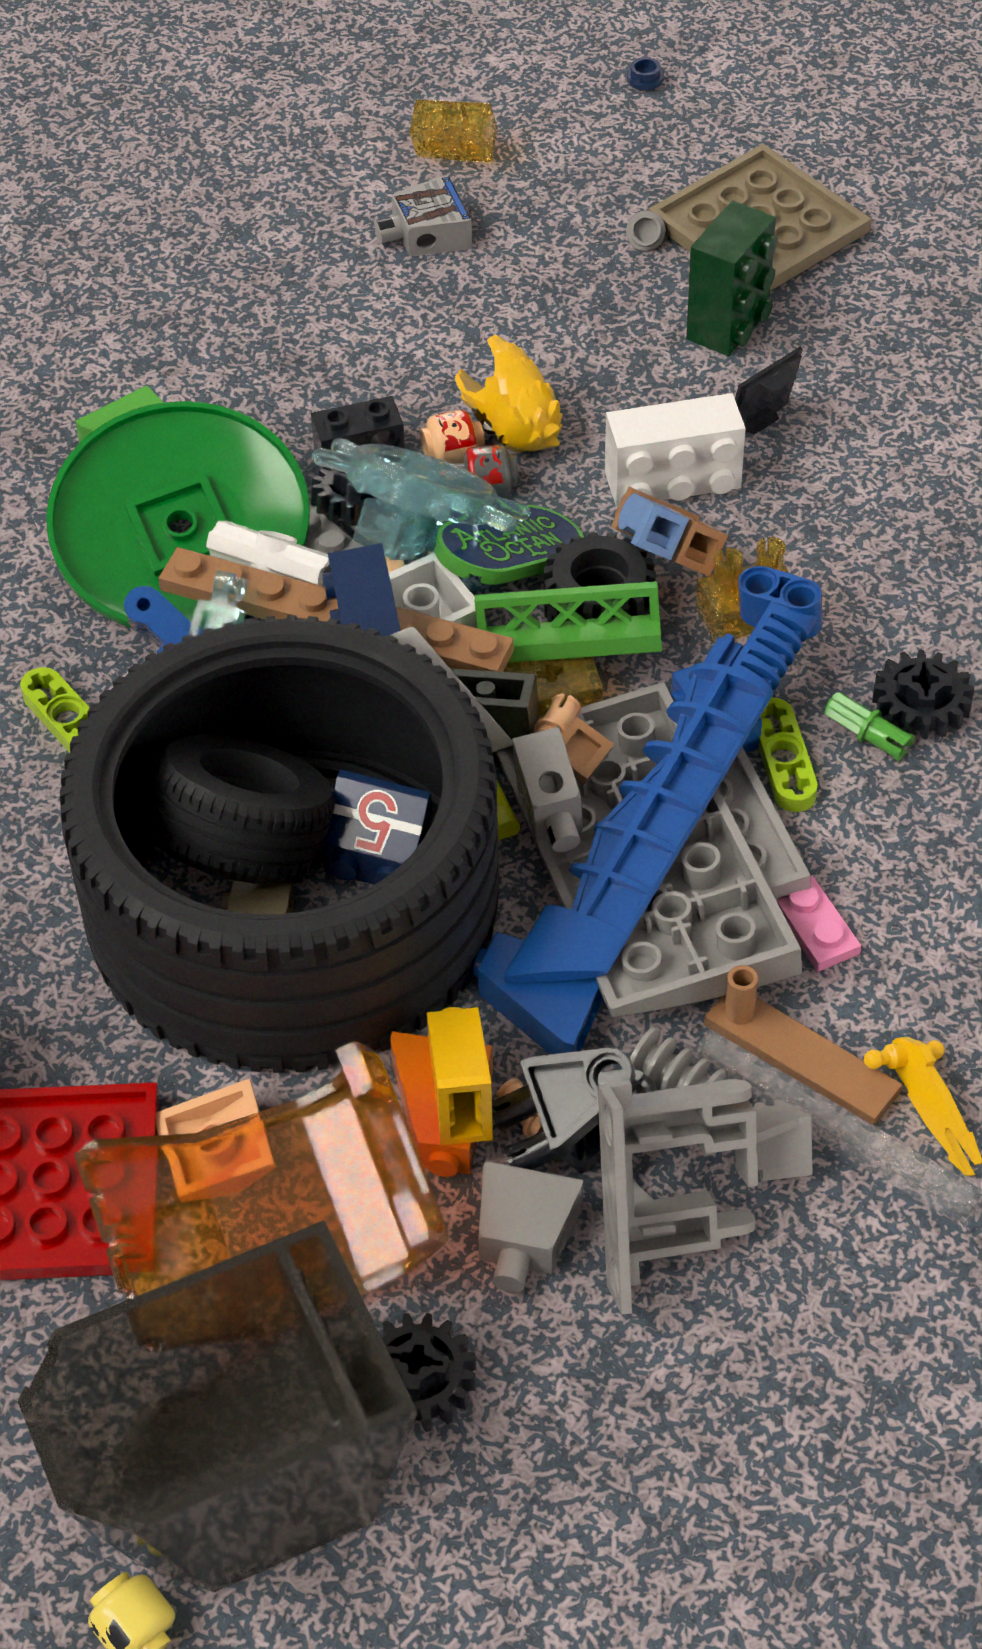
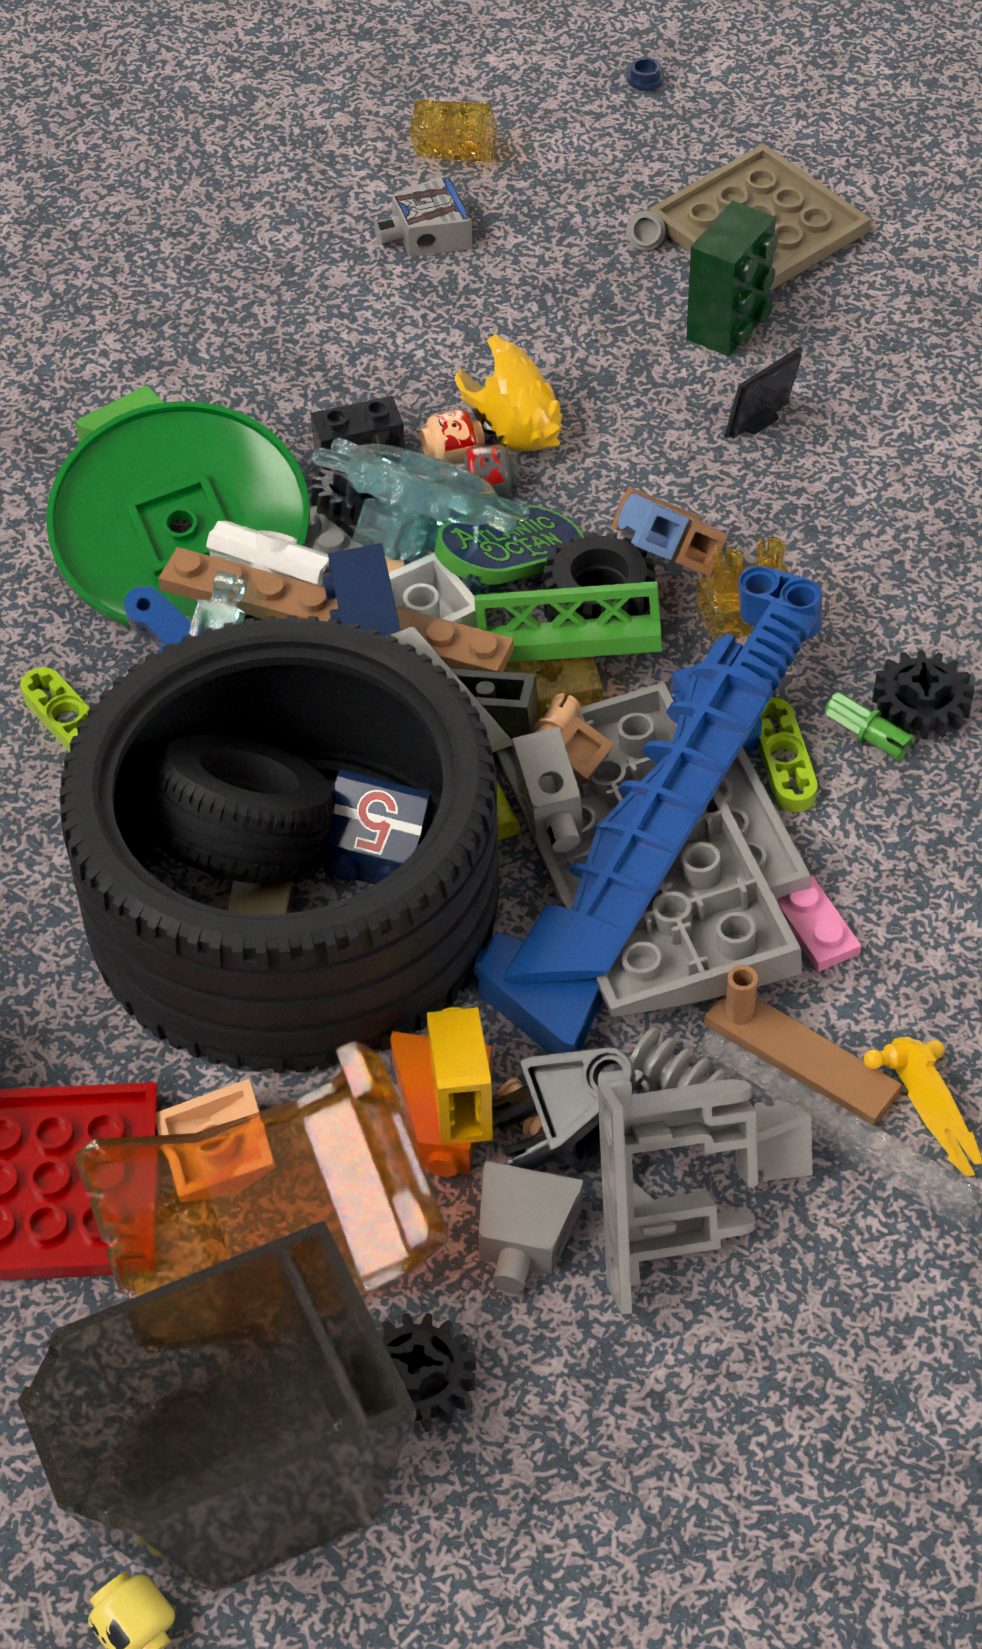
(675, 448): white brick -> none

